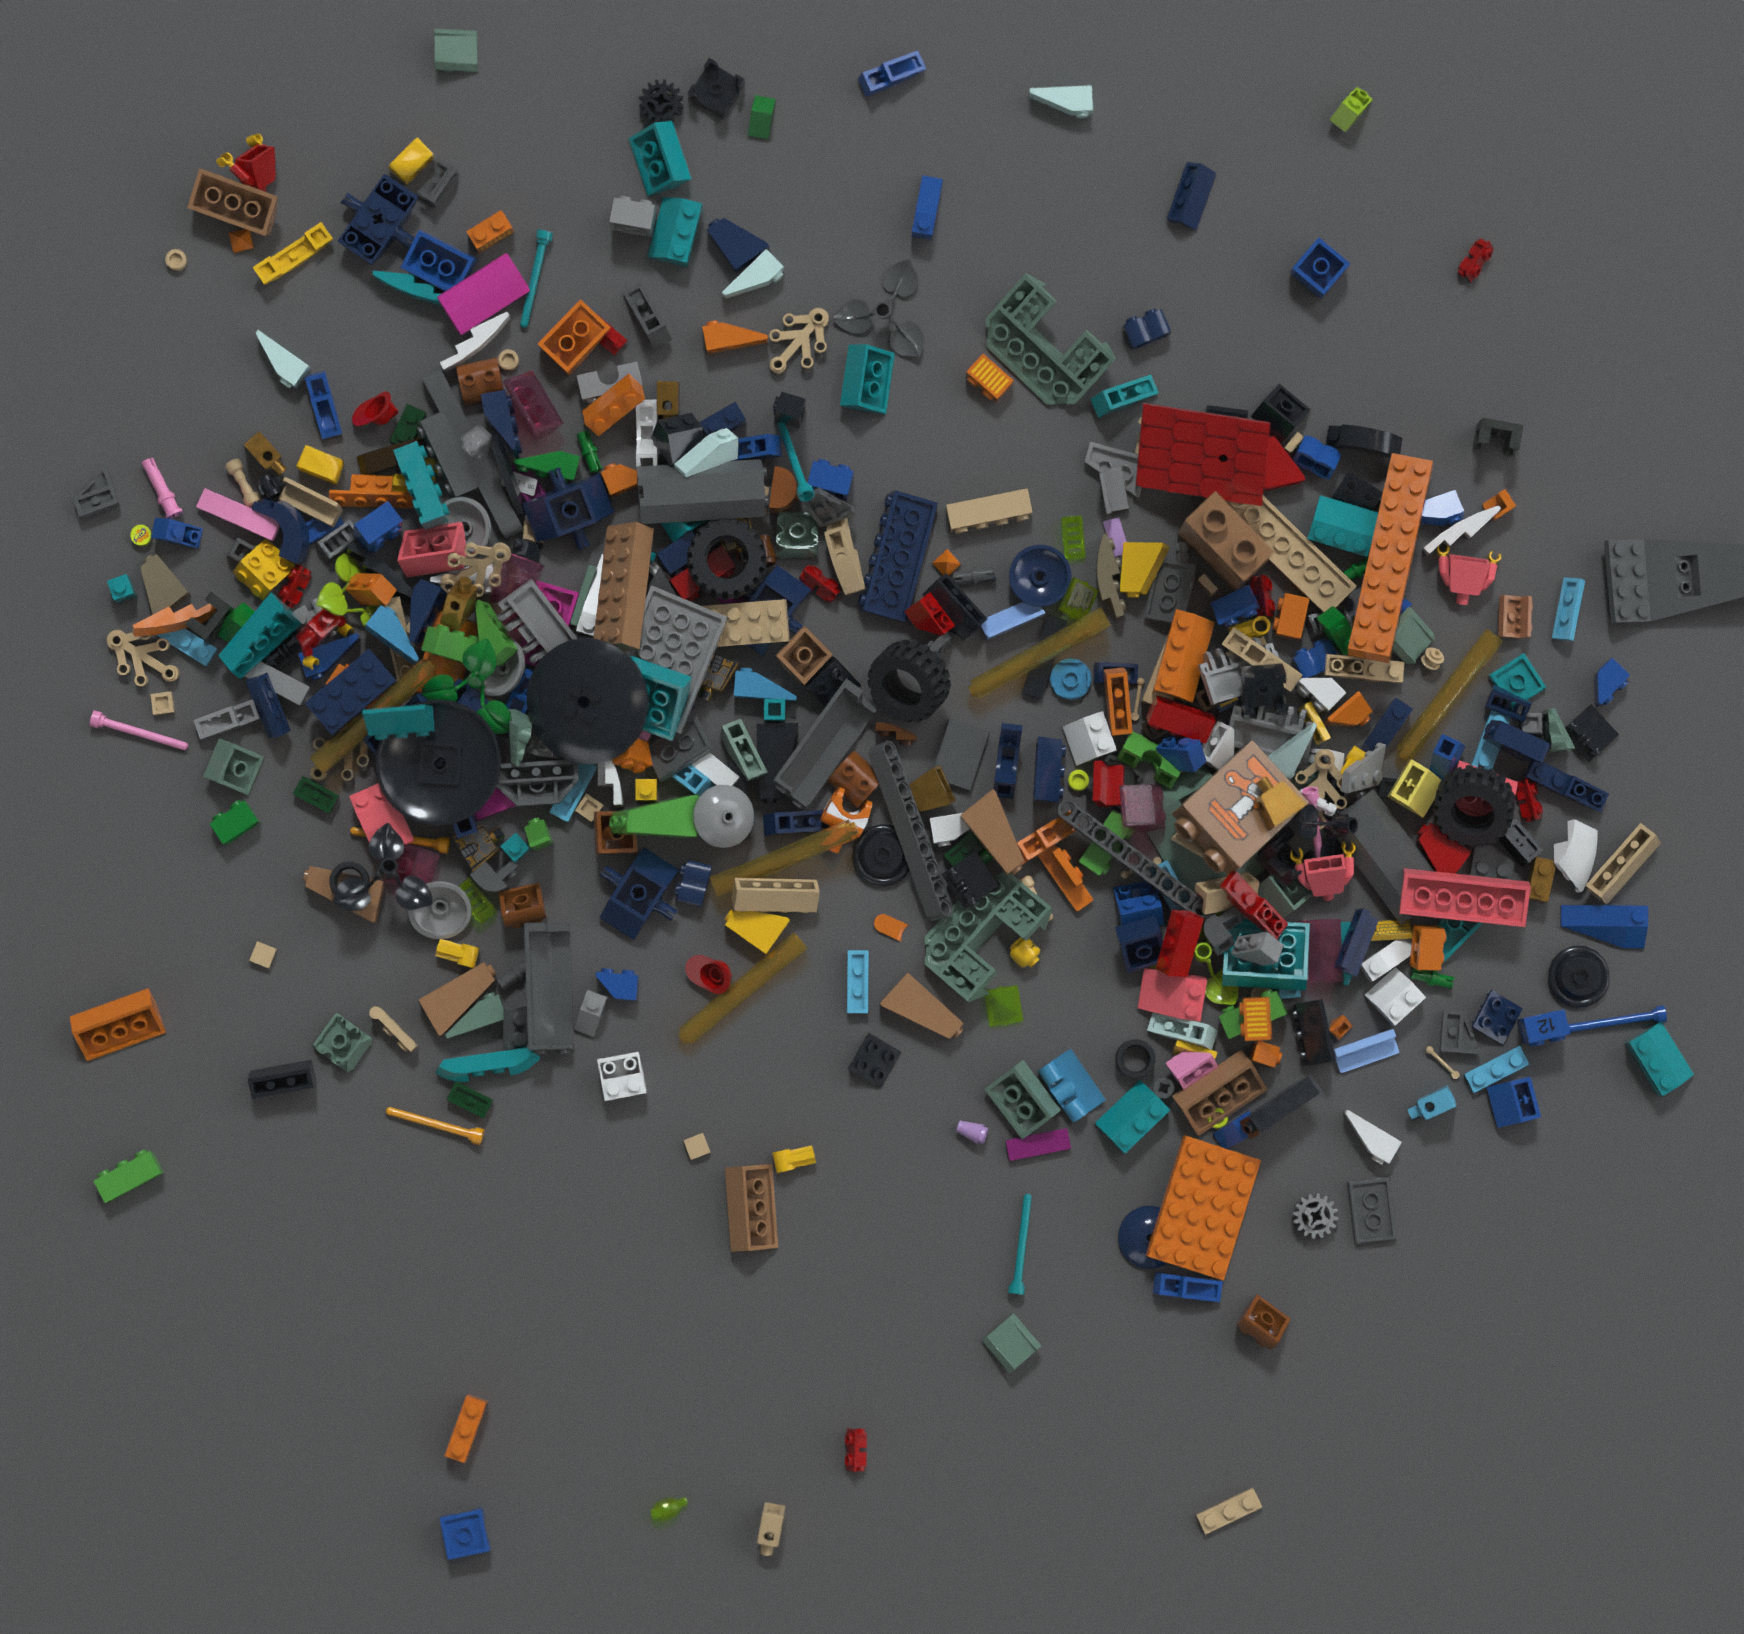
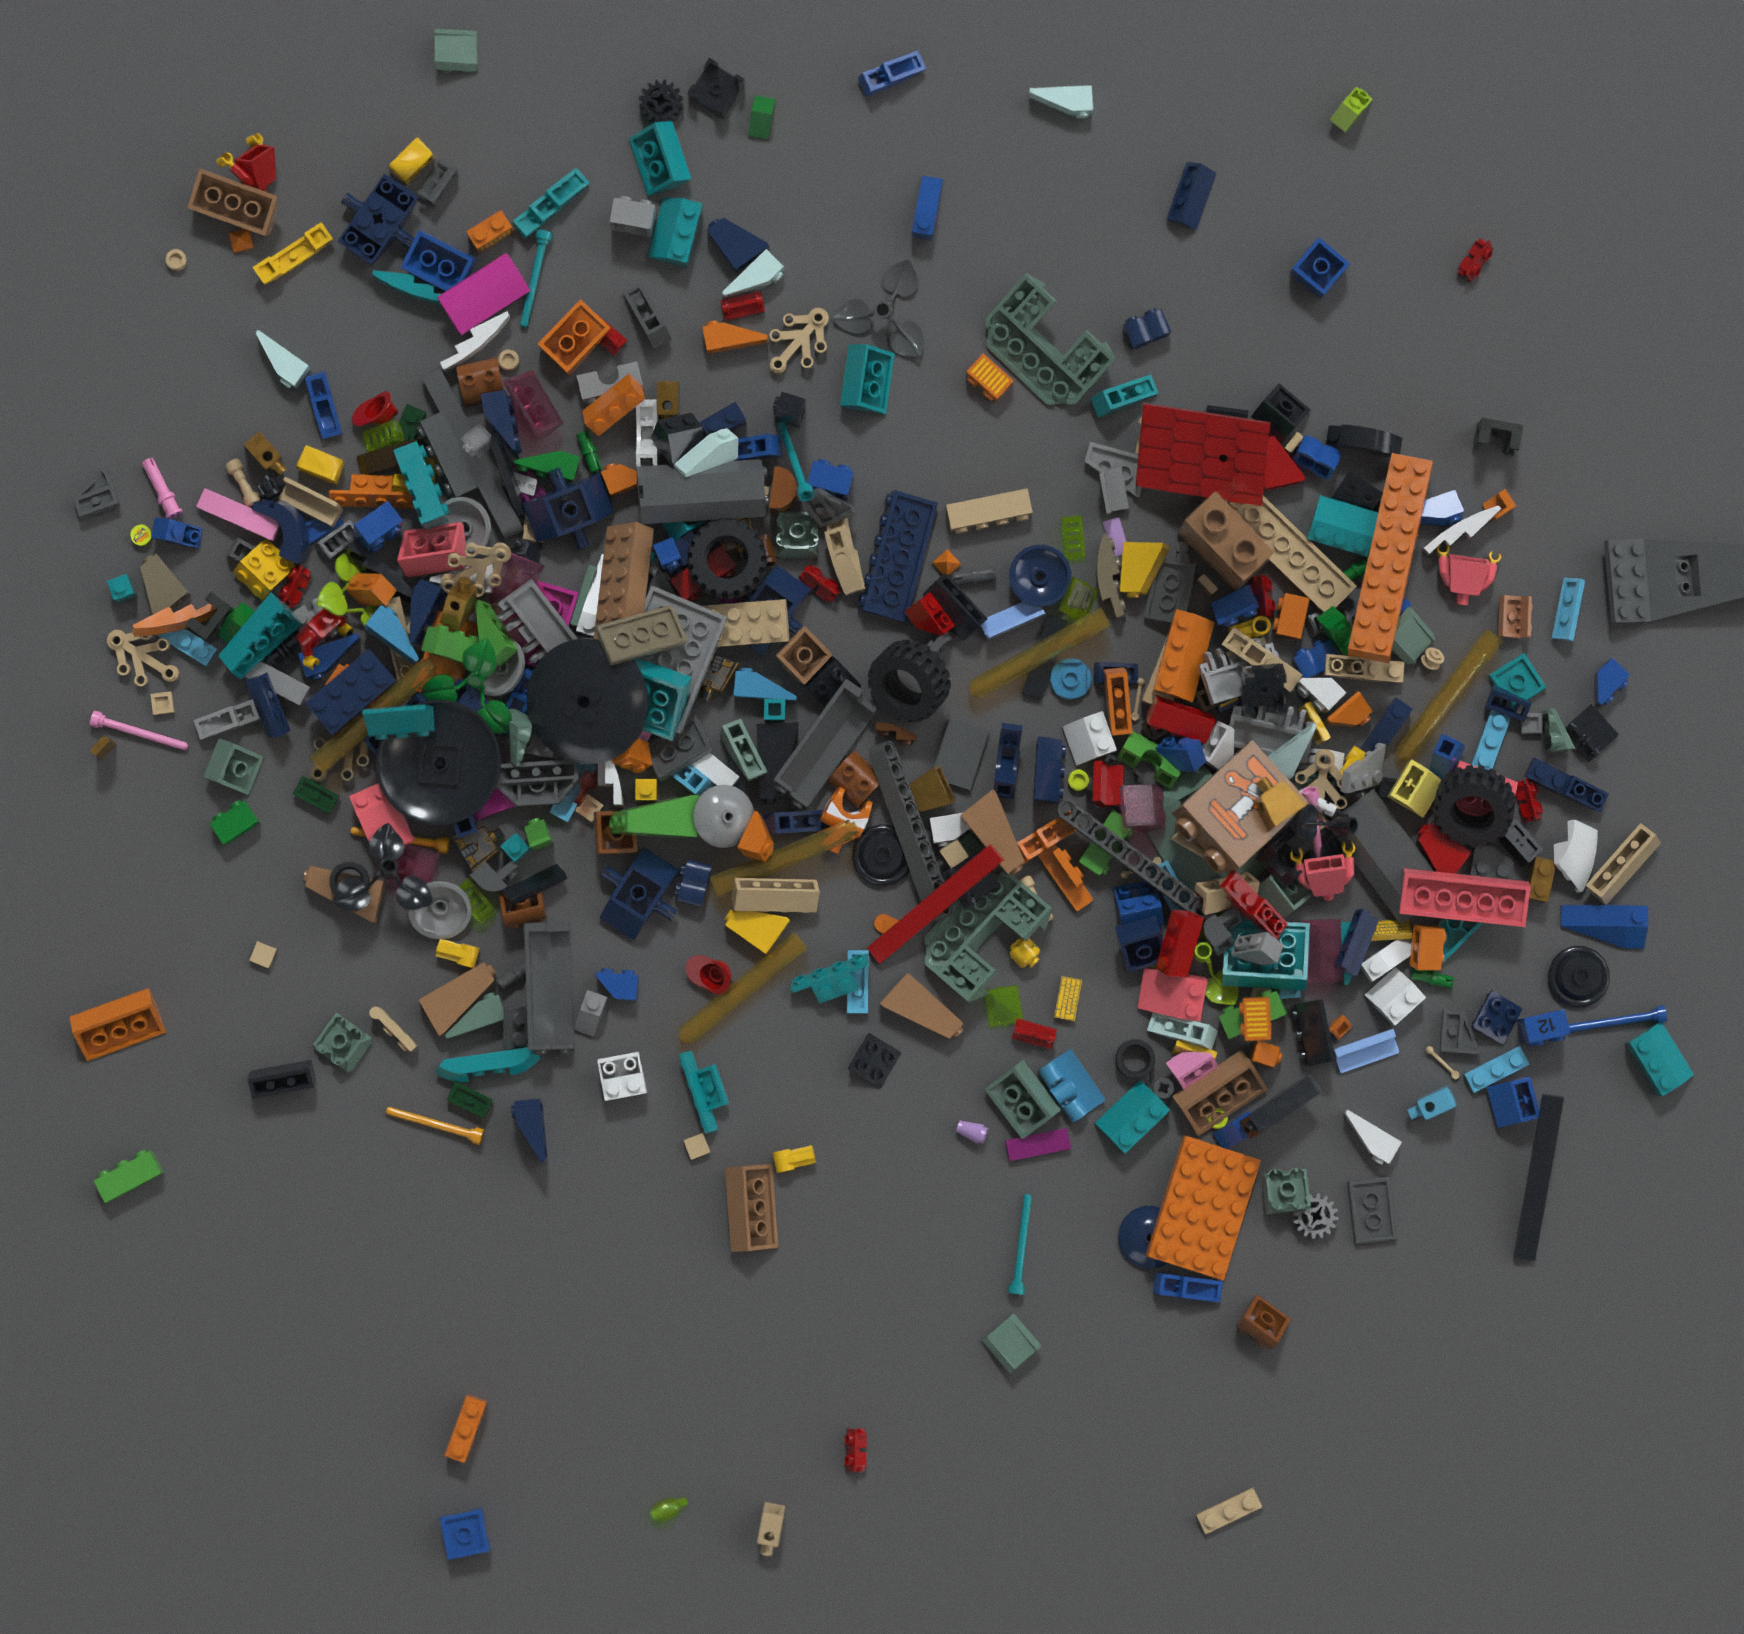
(102, 747): none -> pearl gold tile
(396, 432): none -> clear neon green slope
(530, 1120): none -> dark blue slope
(534, 884): none -> black tile
(550, 203): none -> teal slope
(587, 781): none -> clear red plate
(641, 635): none -> dark tan tile
(668, 554): none -> blue slope
(705, 1088): none -> teal bracket
(742, 305): none -> red hinge
(756, 840): none -> orange slope
(833, 980): none -> teal bracket
(935, 903): none -> red tile
(954, 853): none -> tan tile
(1034, 1033): none -> red hinge
(1067, 998): none -> yellow tile
(1285, 1190): none -> sand green slope
(1515, 741): dark blue slope -> none
(1538, 1177): none -> black tile

